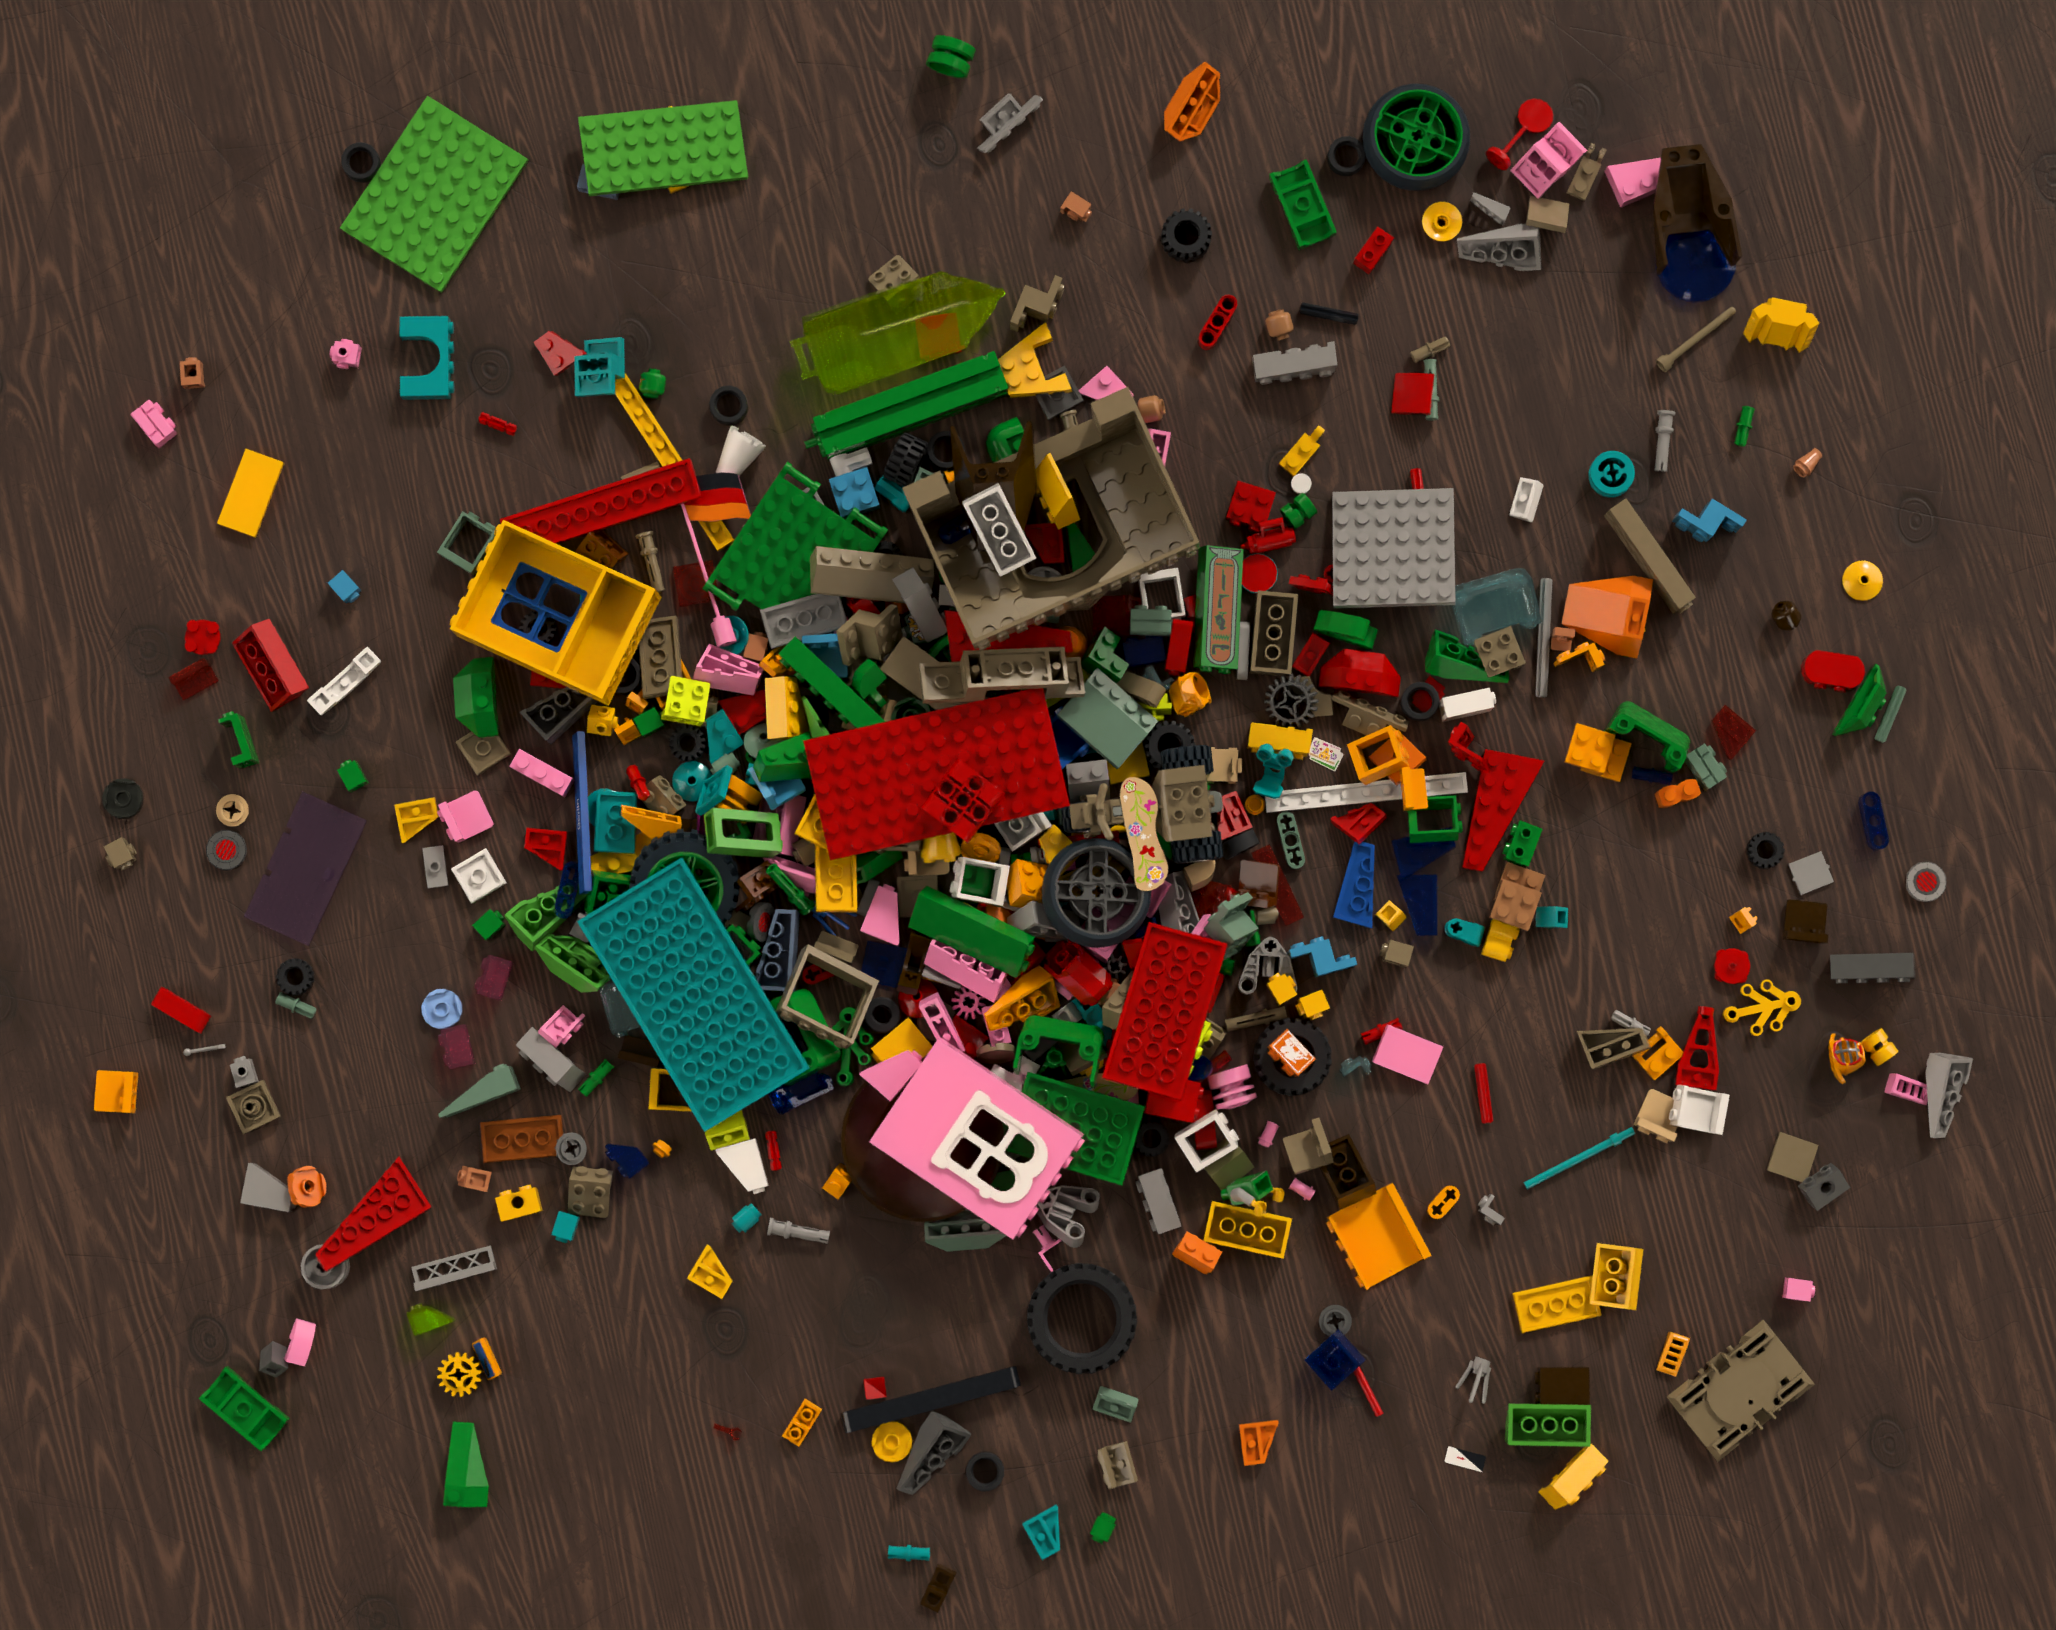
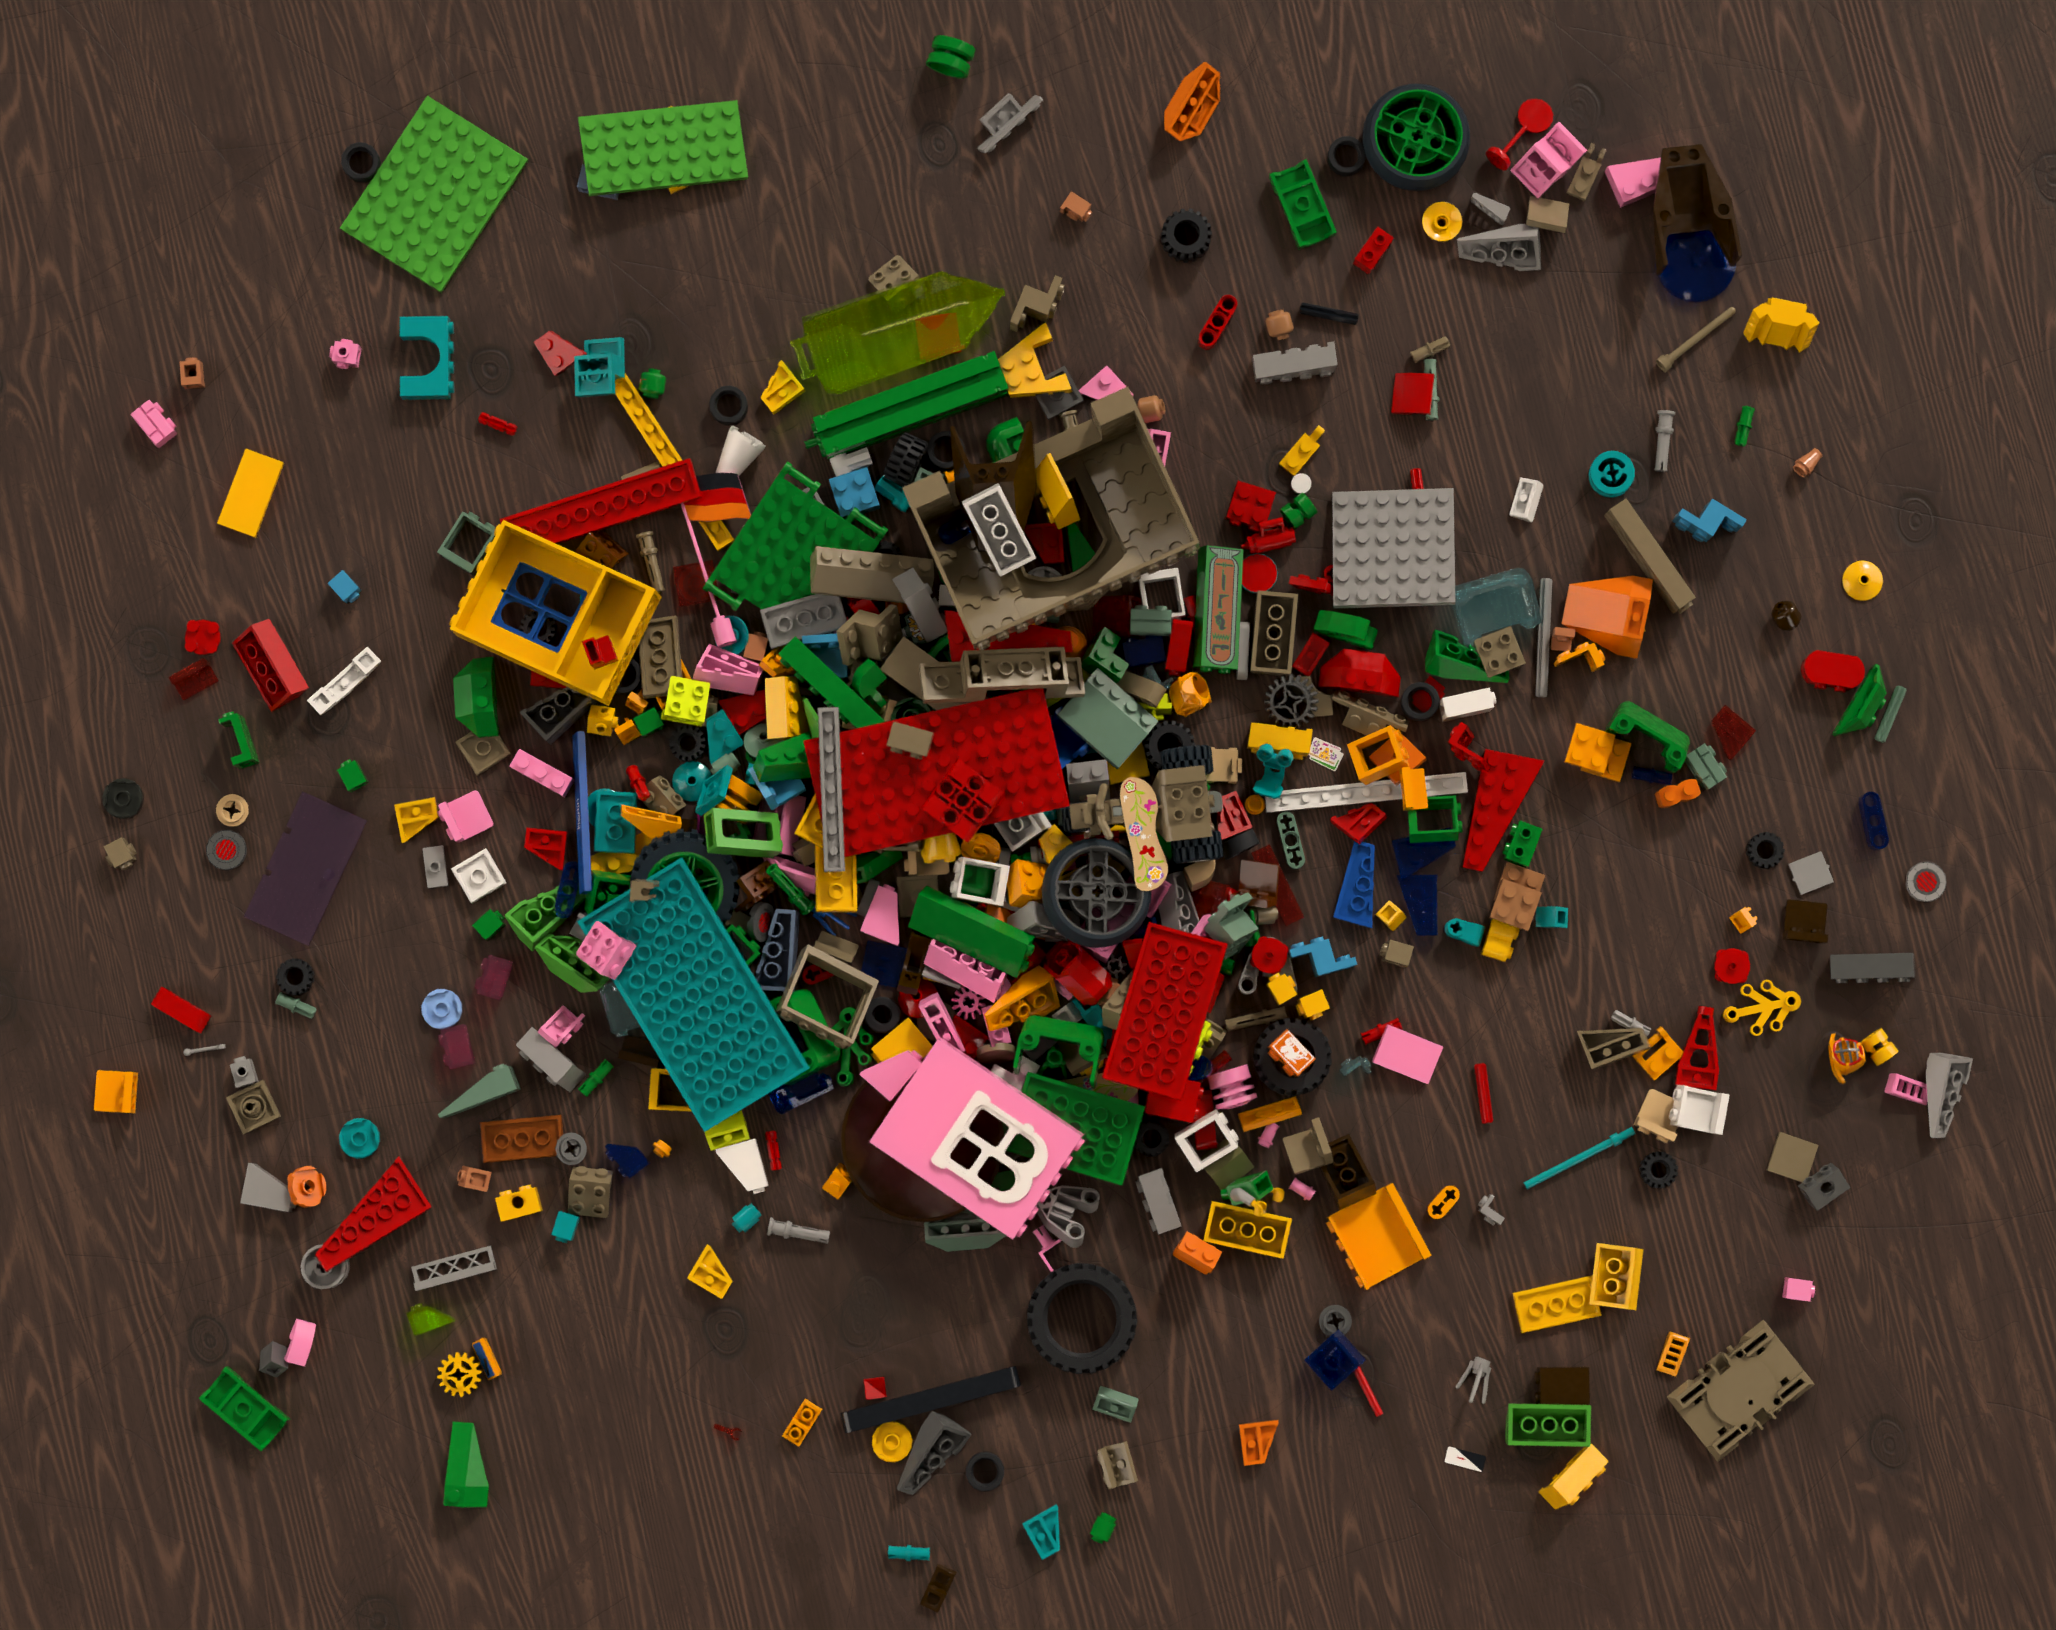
(359, 1138): none -> teal tile
(600, 651): none -> red piece
(605, 950): none -> bright pink bracket
(640, 889): none -> dark tan hinge
(782, 389): none -> yellow wing
(831, 789): none -> light grey tile
(910, 739): none -> dark tan brick
(1269, 955): none -> red piece
(1269, 1114): none -> light orange tile
(1671, 1169): none -> black tyre

